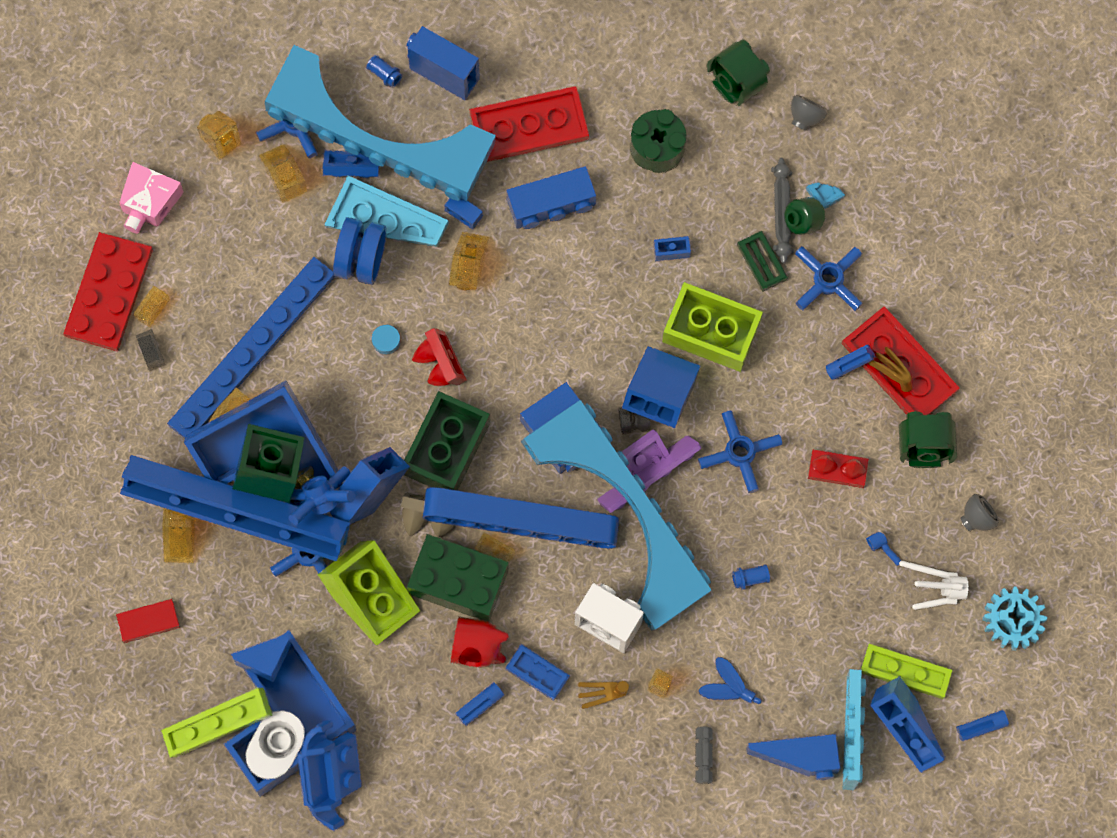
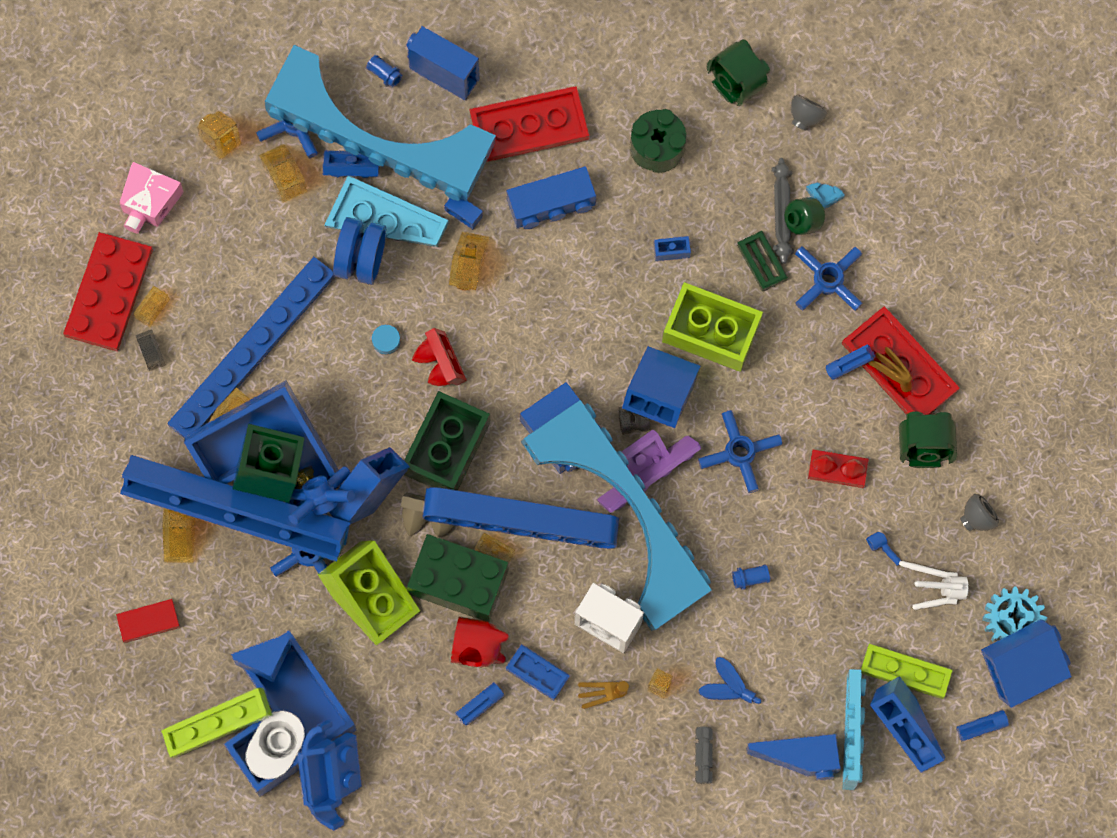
(1027, 662): none -> blue brick

